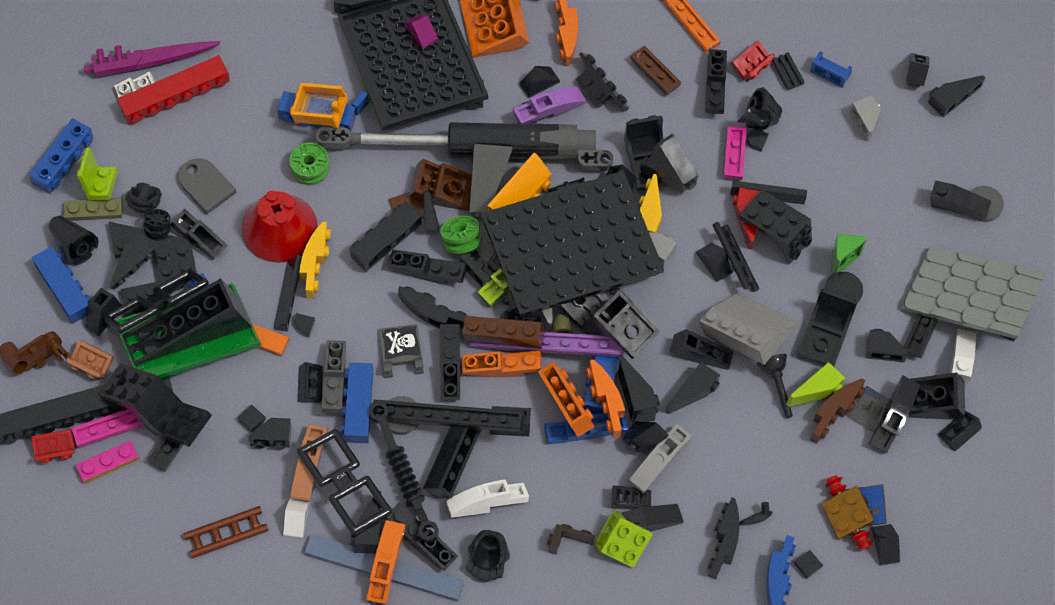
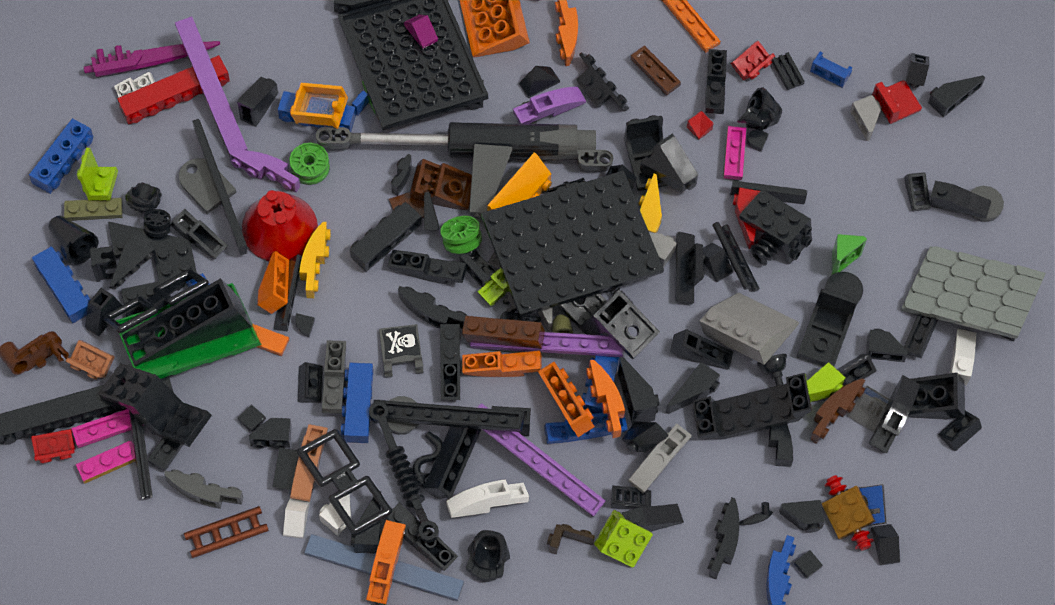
(101, 260): none -> black hinge
(141, 457): none -> black axle
(195, 488): none -> dark grey slope
(210, 85): none -> medium lavender tile
(220, 188): none -> black tile
(257, 100): none -> black slope
(261, 164): none -> medium lavender slope
(274, 285): none -> orange slope
(285, 468): none -> black slope
(330, 517): none -> white slope
(403, 173): none -> black slope
(437, 442): none -> black animal
(548, 469): none -> medium lavender tile
(688, 267): none -> black bracket
(700, 125): none -> red slope
(753, 410): none -> black slope
(764, 249): none -> black piece
(781, 439): none -> black slope
(804, 514): none -> black slope
(857, 369): none -> black slope
(896, 100): none -> red bracket
(921, 177): none -> black slope

